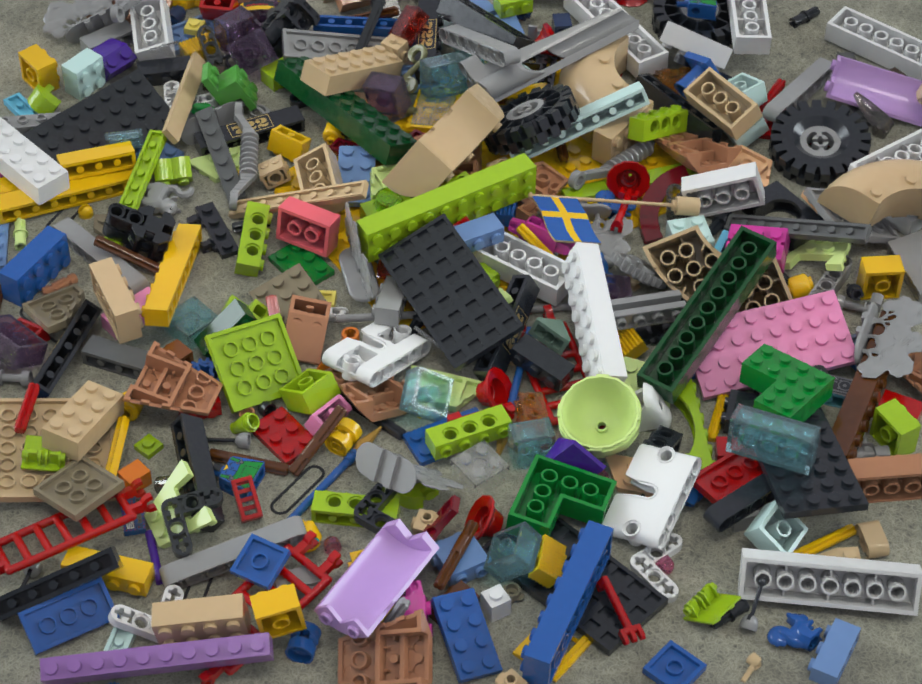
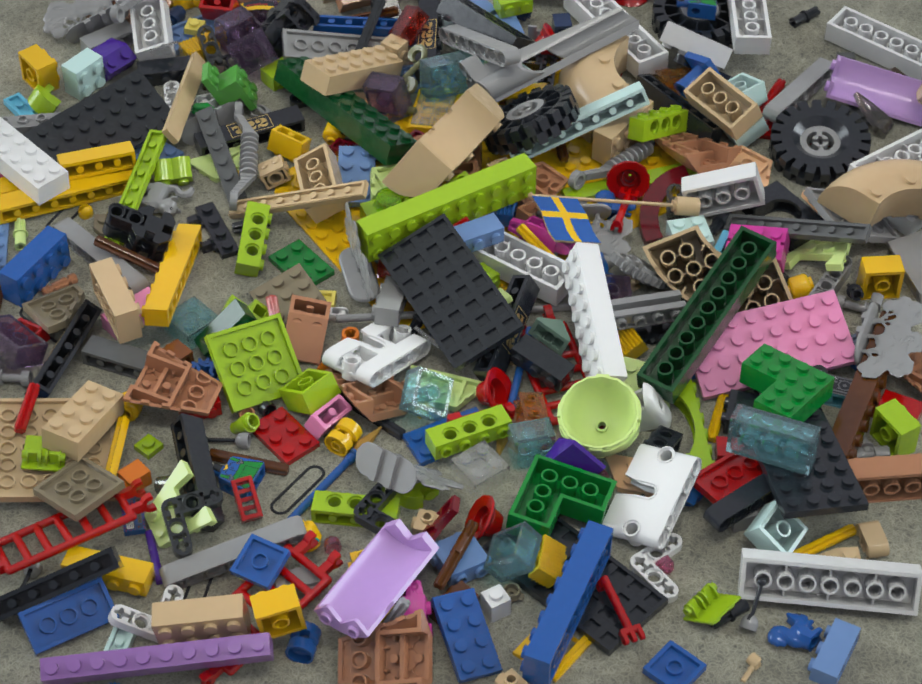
(133, 135): clear light blue brick -> none
(307, 226): coral brick -> none
(317, 440): reddish brown axle -> none

